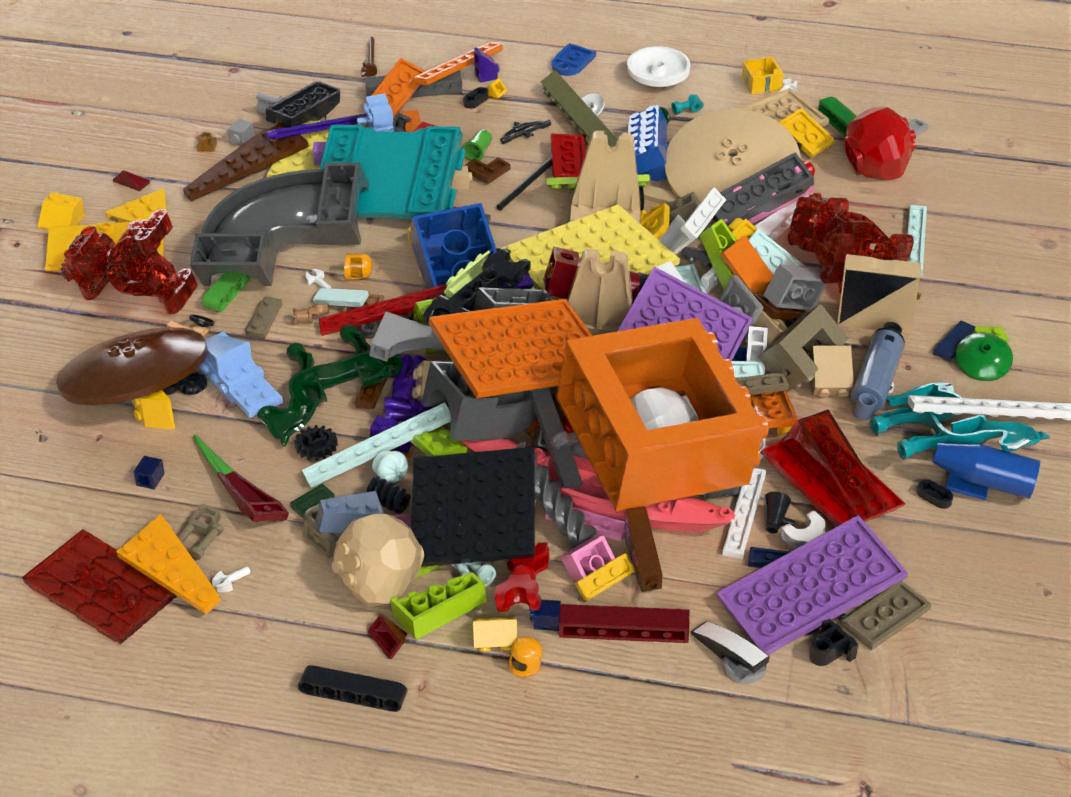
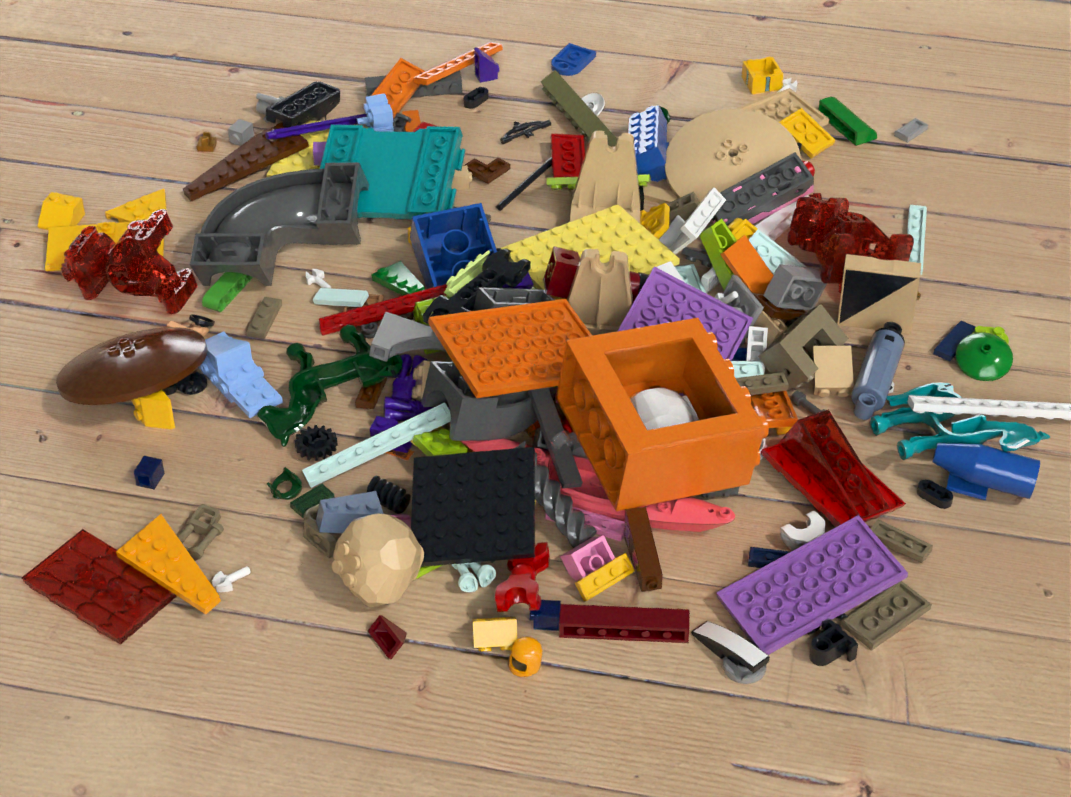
(131, 180): dark red slope -> none
(248, 498): dark red plate -> none
(287, 475): none -> dark green piece
(305, 315): medium nougat connector -> none
(352, 688): black beam -> none
(357, 264): light orange helmet -> none
(370, 69): reddish brown piece -> none
(390, 466): light aqua piece -> none
(398, 279): none -> green wing
(438, 605): lime wedge -> none
(477, 145): bright green plant -> none
(496, 89): yellow slope -> none
(658, 66): white dish -> none
(693, 103): teal leg -> none
(730, 297): none -> white bar
(744, 515): white tile -> none
(776, 507): black piece -> none
(800, 399): none -> dark grey bar
(879, 143): red rock -> none
(901, 541): none -> dark tan plate

